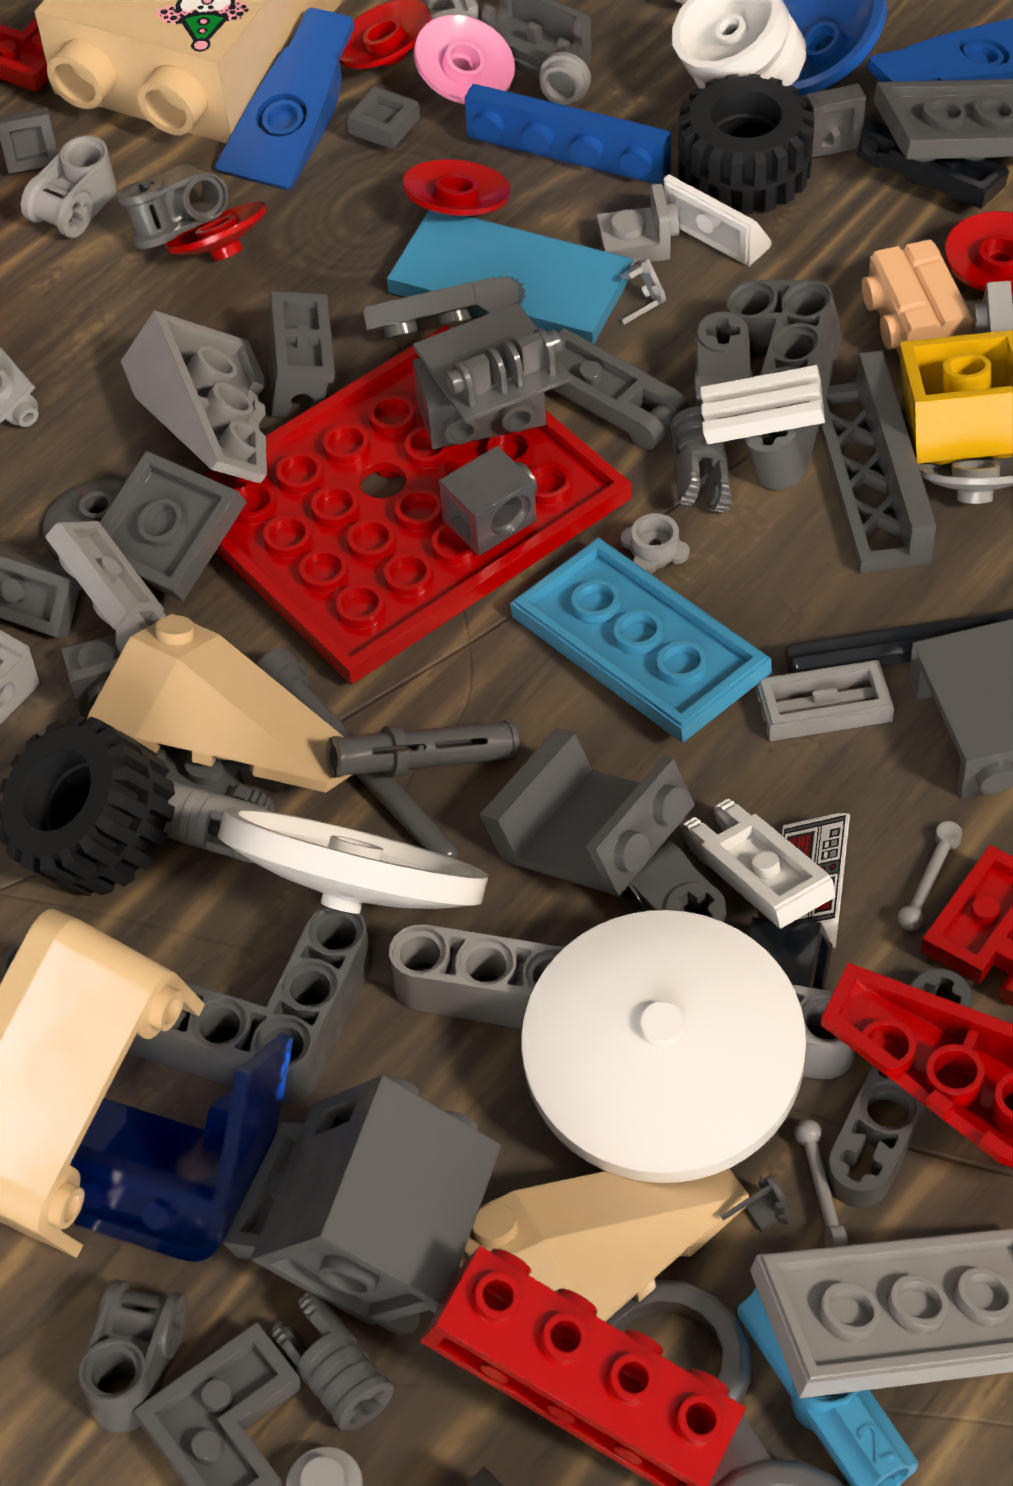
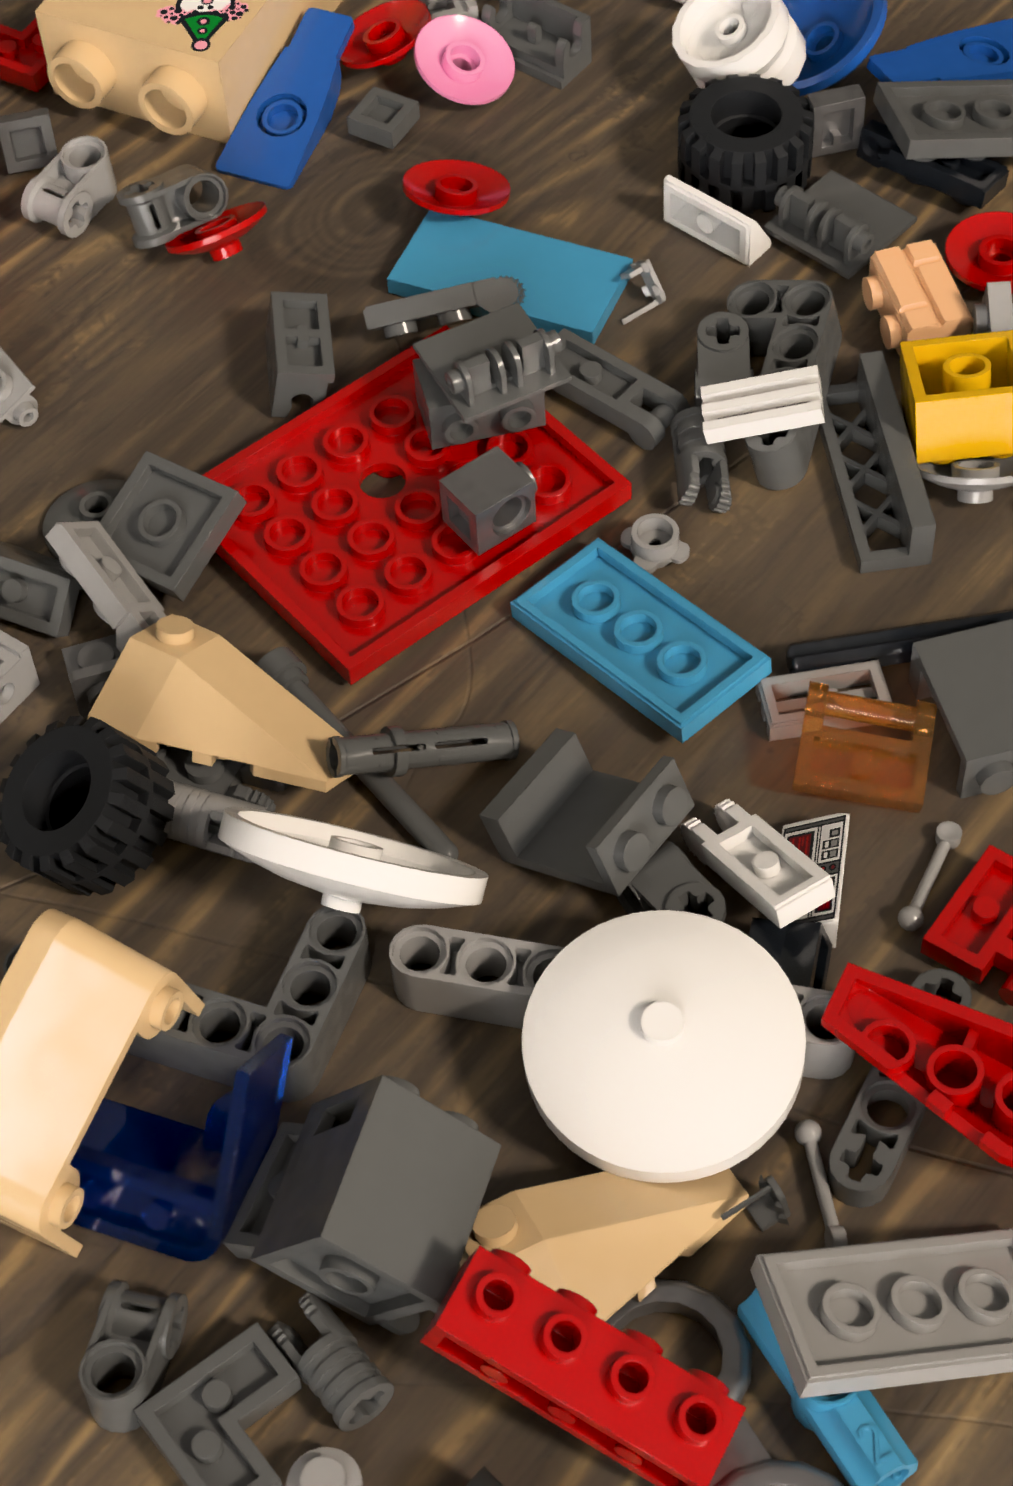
(202, 391): light grey wedge -> none
(564, 78): light grey plate -> none
(568, 134): blue plate -> none
(641, 231): light grey bracket -> none
(837, 222): none -> dark grey hinge
(862, 764): none -> clear orange plate

